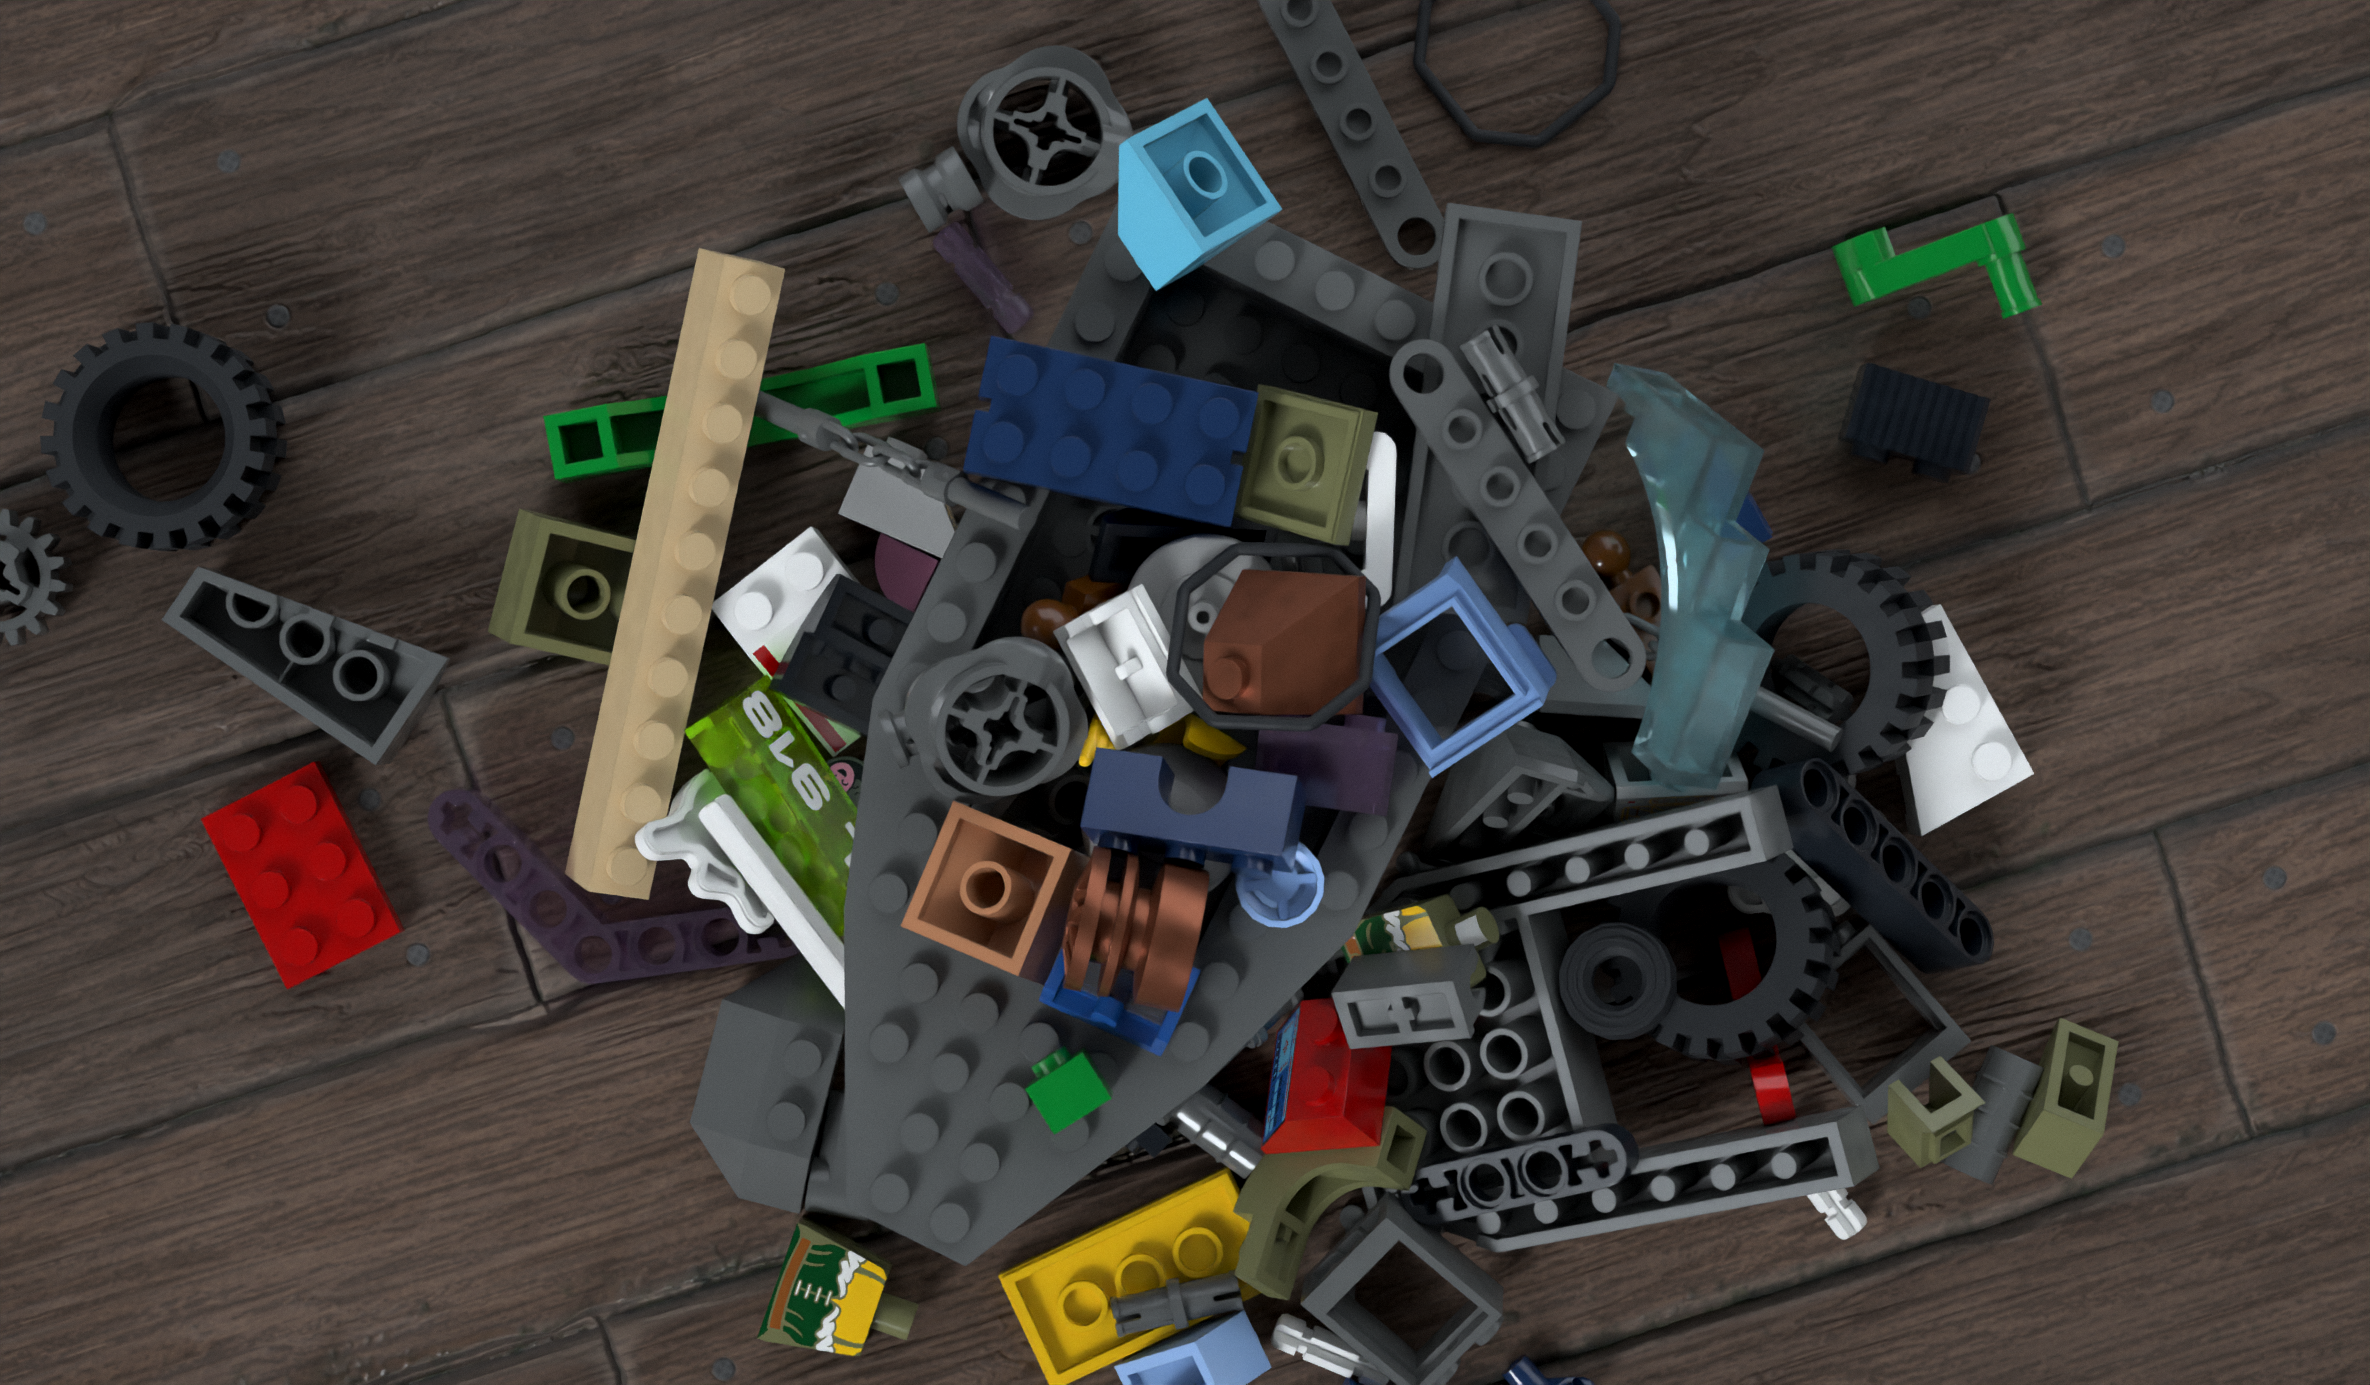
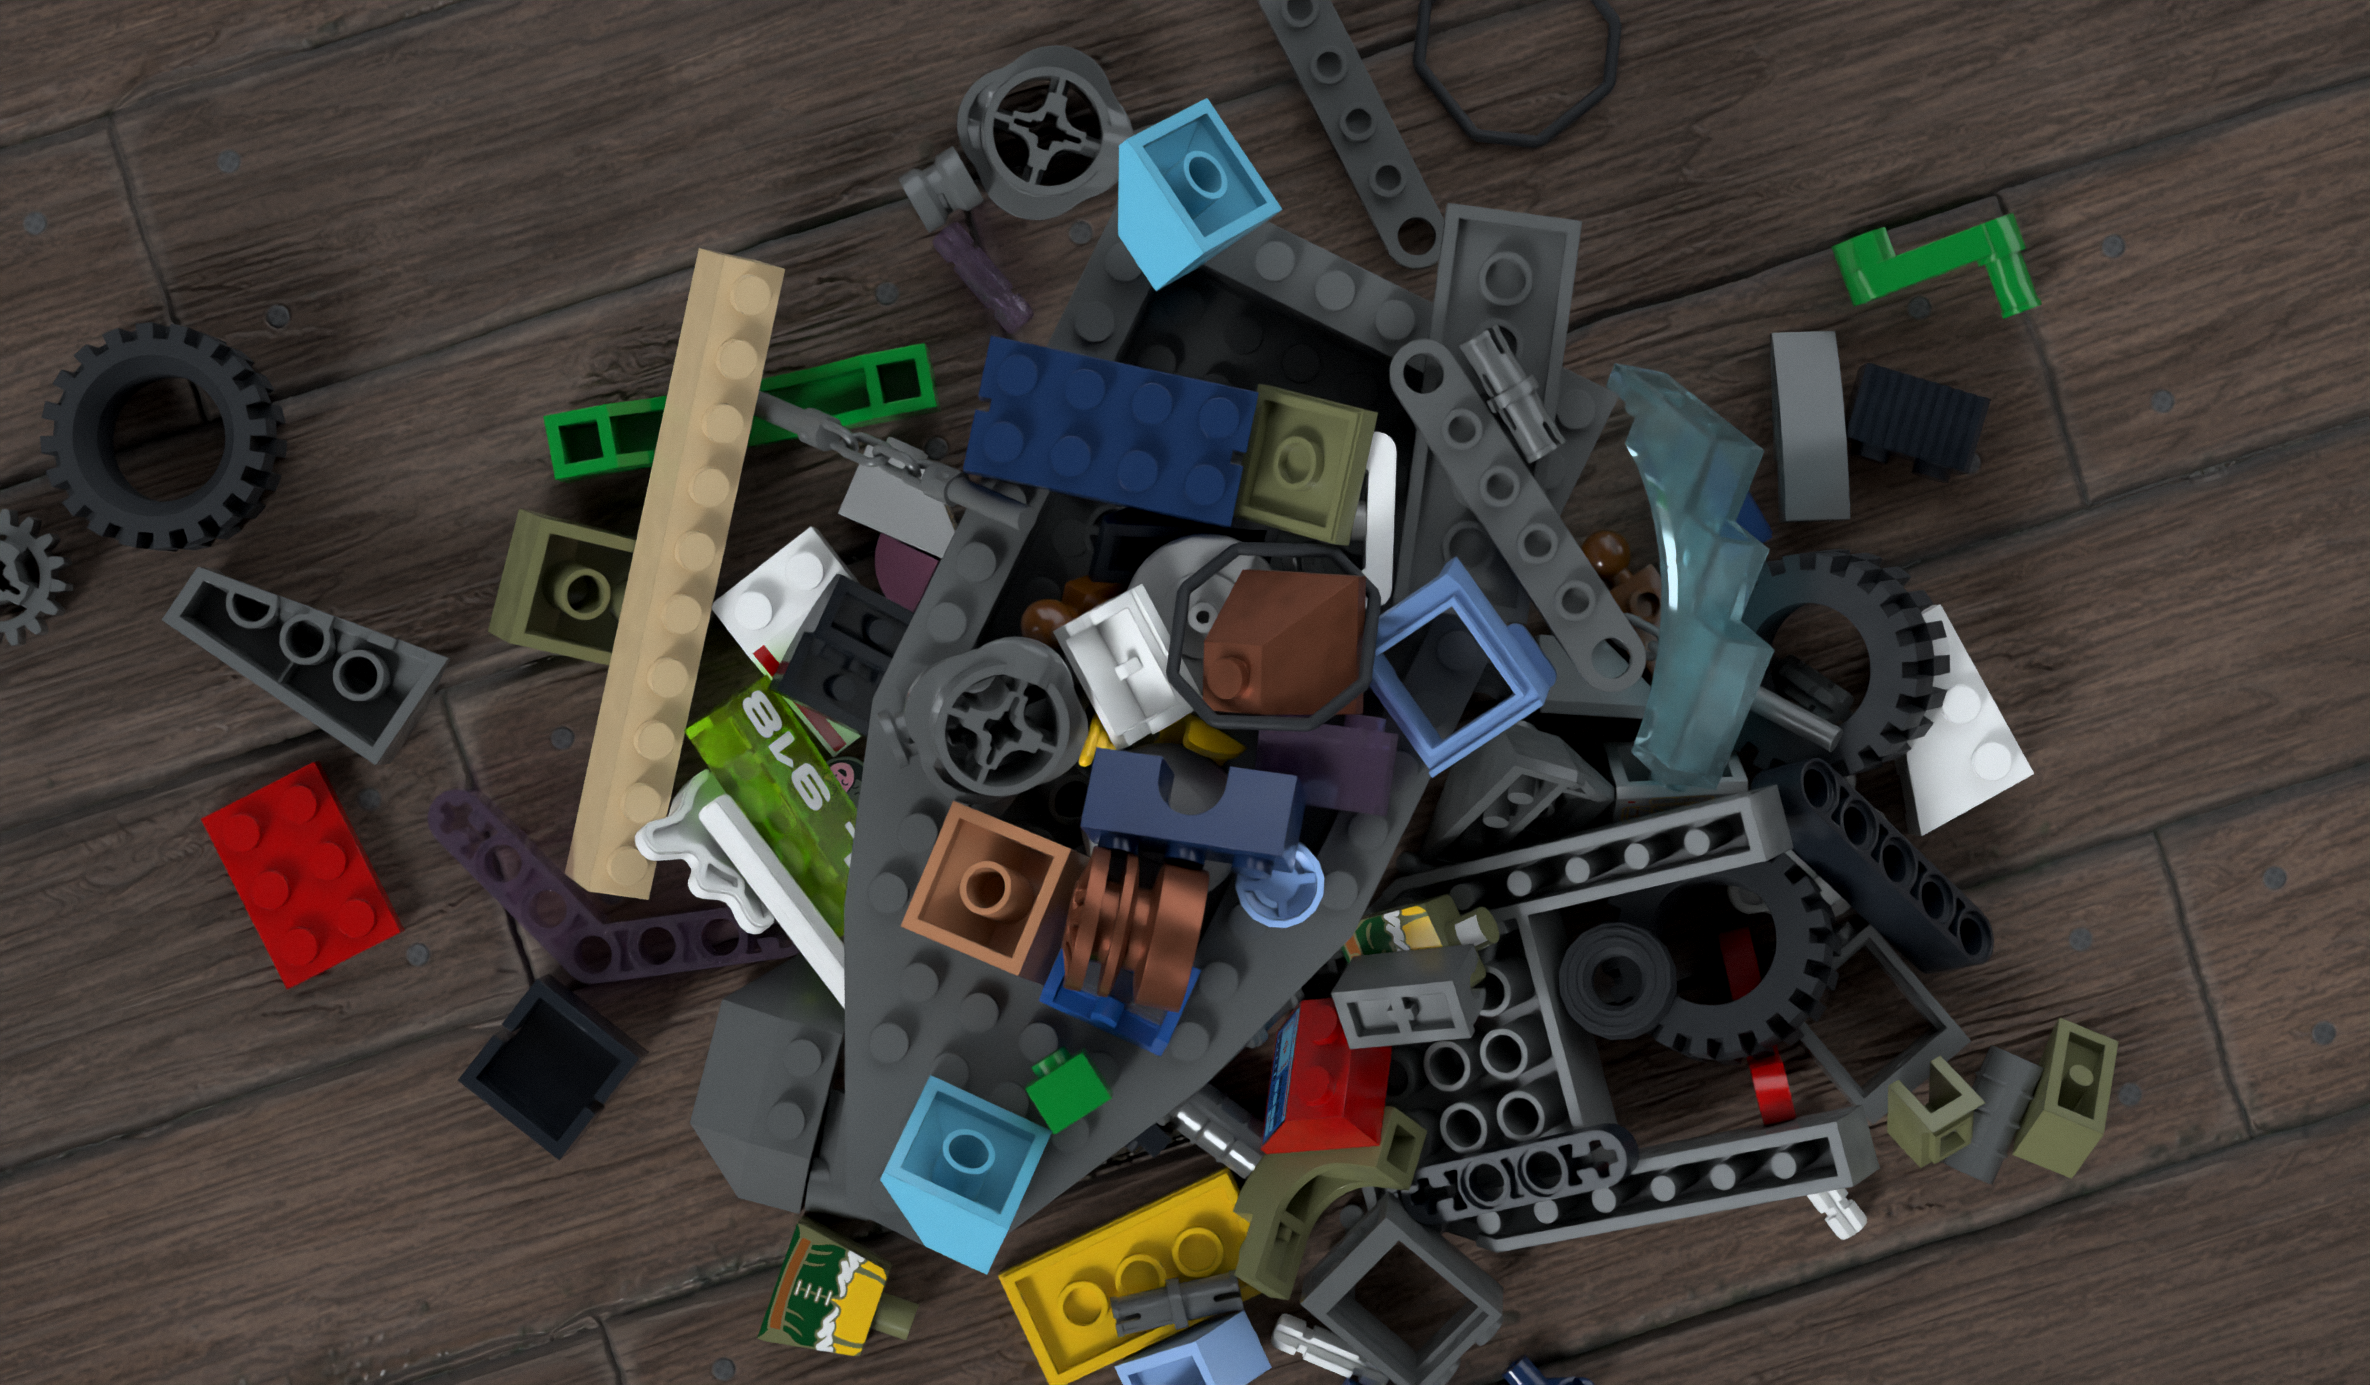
(553, 1066): none -> black piece
(962, 1172): none -> medium azure slope
(1809, 427): none -> dark grey slope

